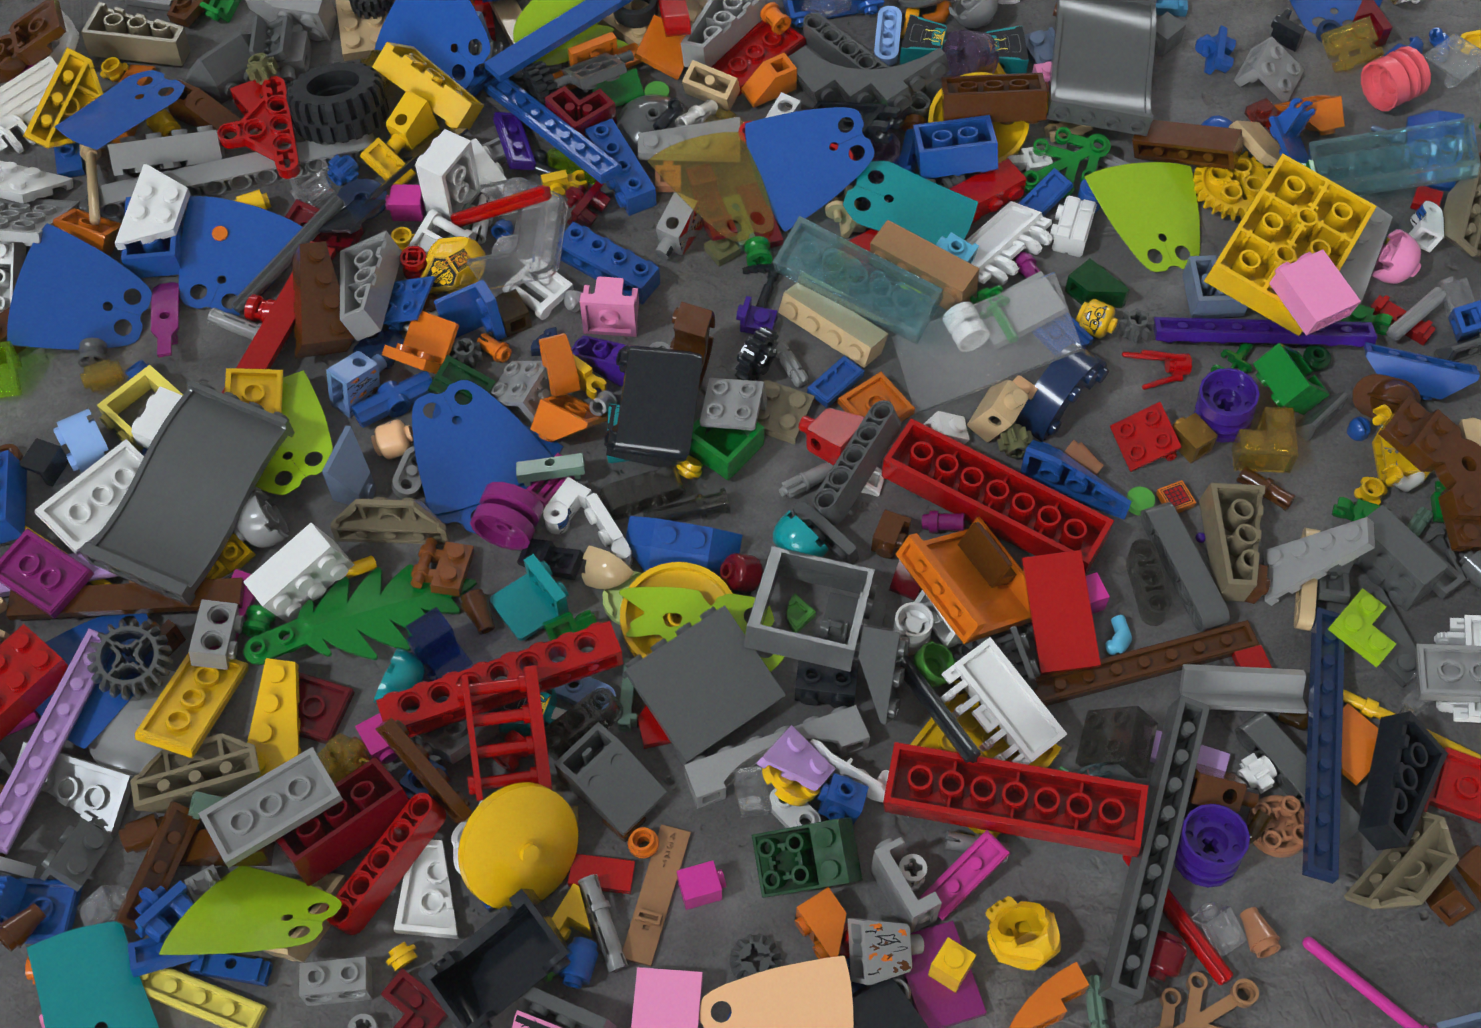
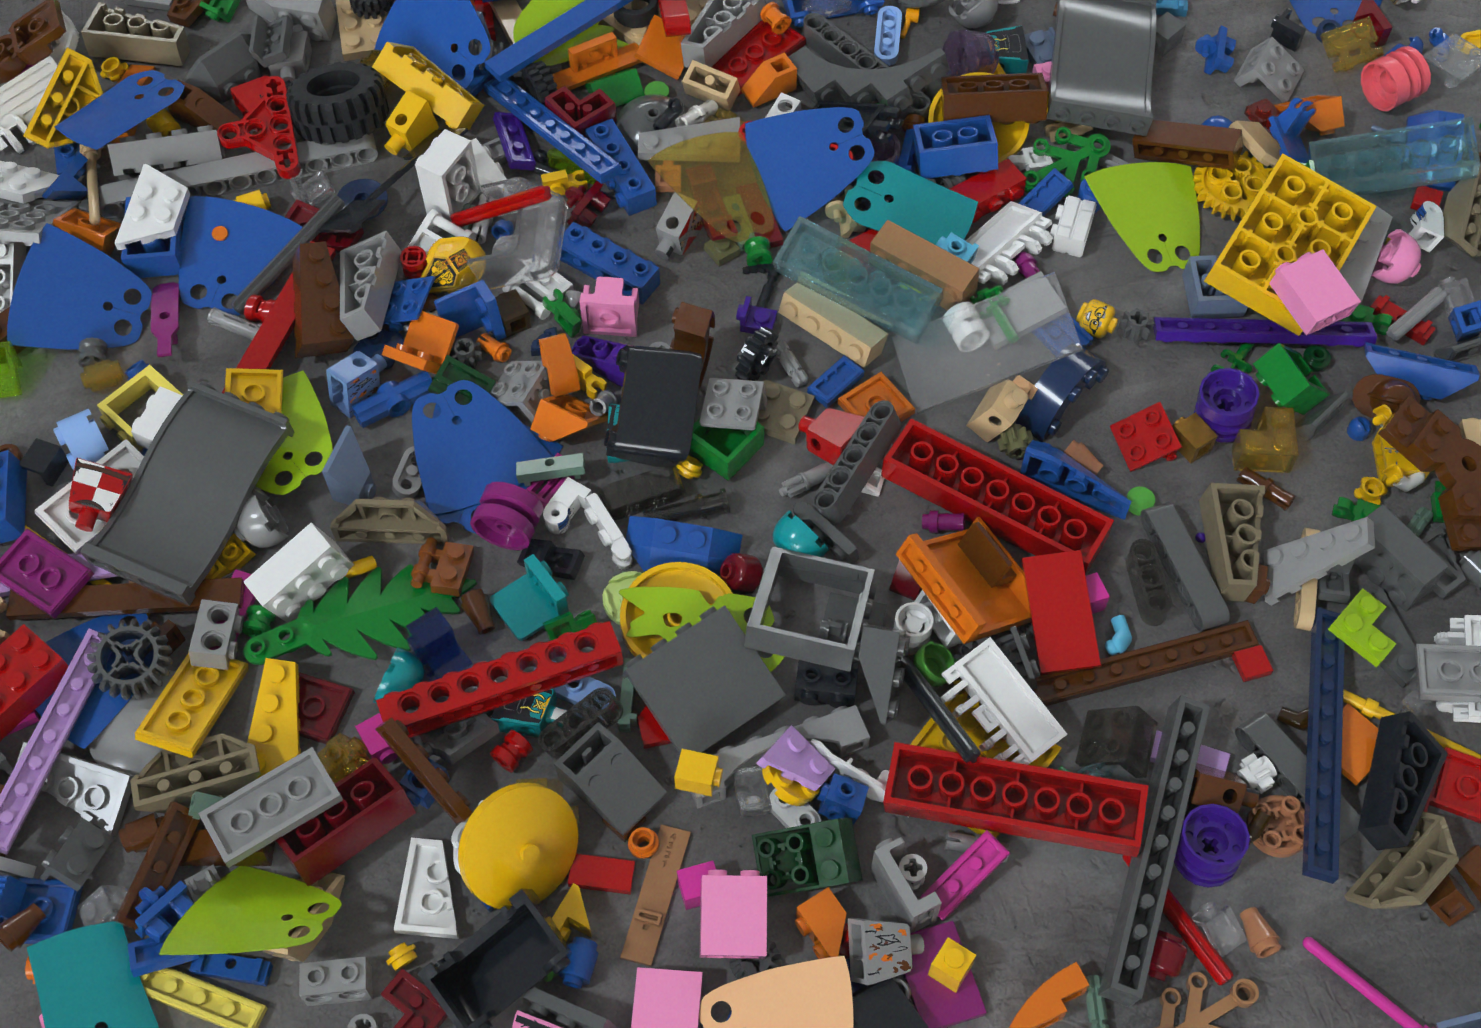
(67, 184): none -> blue slope
(96, 492): none -> torso
(261, 67): olive gear -> none
(342, 169): blue gear -> none
(385, 161): yellow plate -> none
(387, 863): red beam -> none
(392, 439): light nougat head -> none
(402, 237): yellow plate -> none
(405, 203): dark pink brick -> none
(529, 713): red fence -> none
(565, 316): none -> green plate
(595, 70): dark grey plate -> none
(604, 569): tan brick -> none
(605, 930): light grey pin -> none
(698, 772): none -> yellow brick
(733, 915): none -> bright pink brick
(799, 613): bright green tile -> none
(890, 533): reddish brown brick -> none
(921, 38): torso -> none
(940, 14): orange arm -> none
(949, 425): white bracket -> none
(1022, 933): yellow helmet -> none
(1094, 282): dark green slope -> none
(1174, 363): red plant -> none
(1178, 495): tile -> none
(1245, 688): light grey panel -> none

